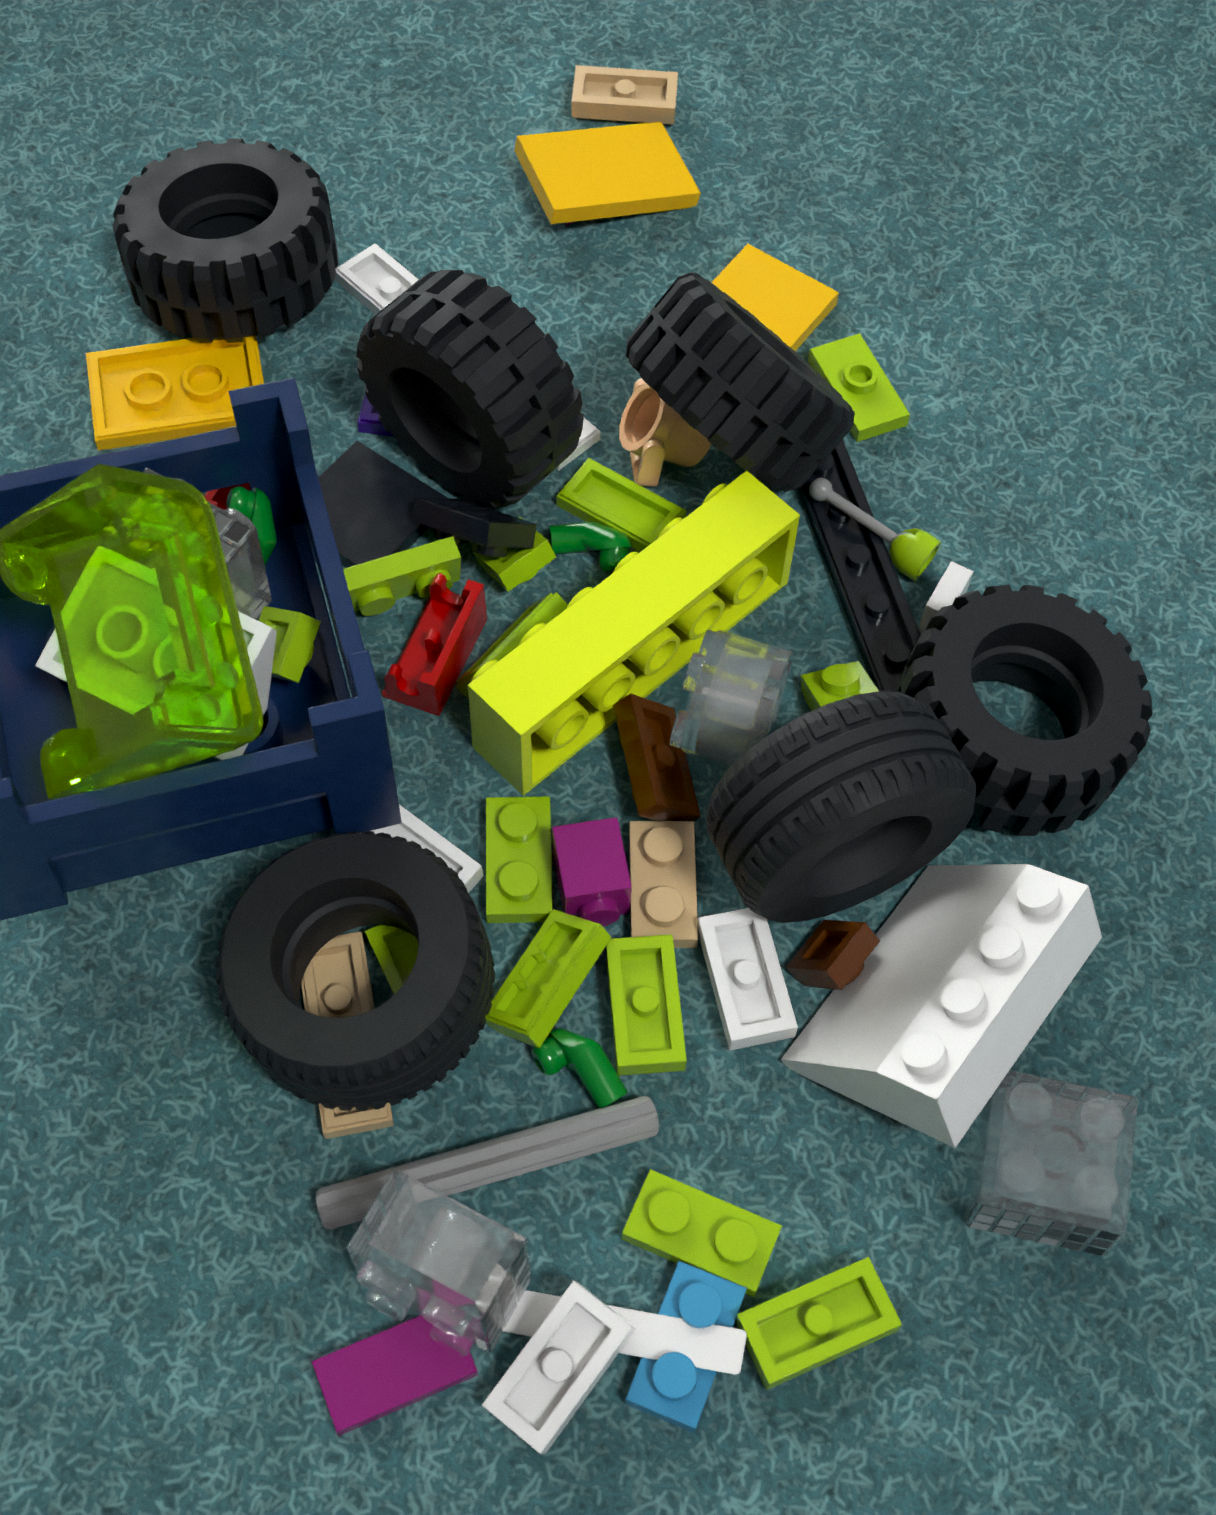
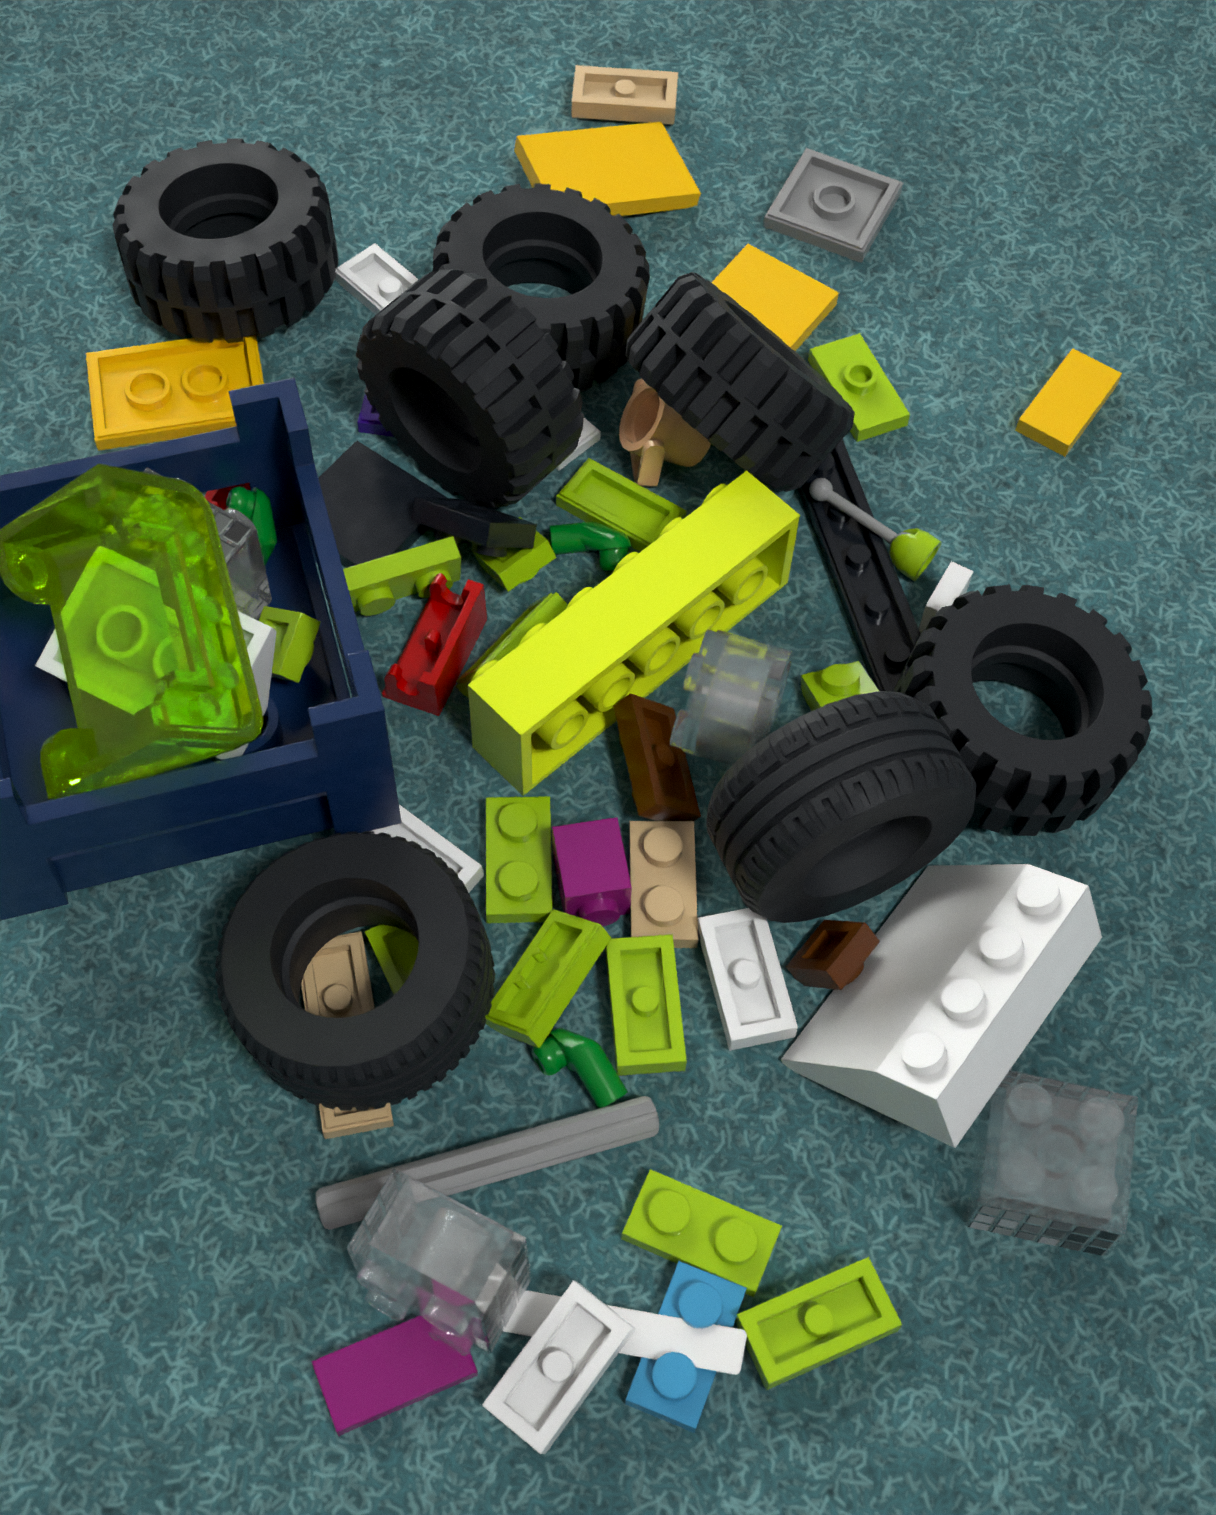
(564, 244): none -> black tyre
(833, 205): none -> light grey tile
(1068, 402): none -> yellow tile

